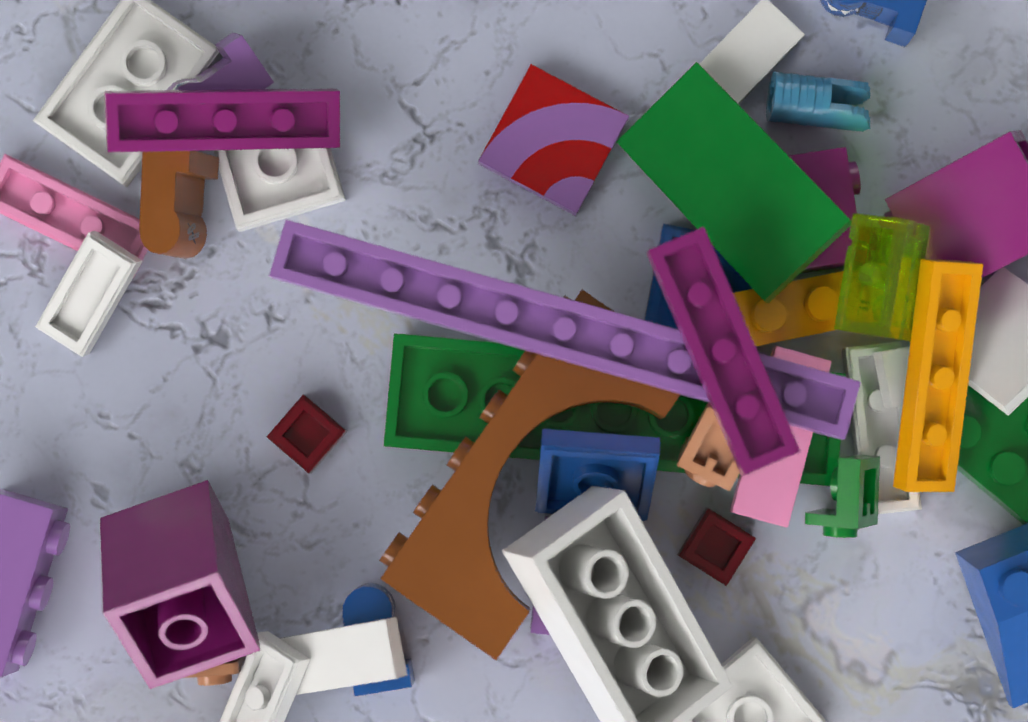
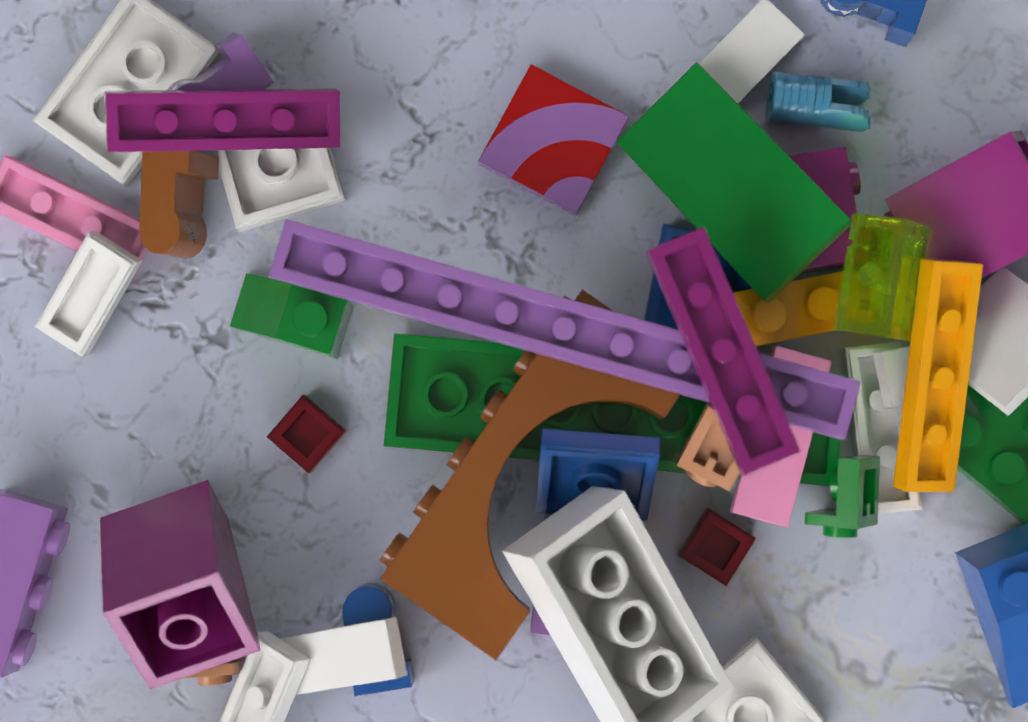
(292, 315): none -> green slope

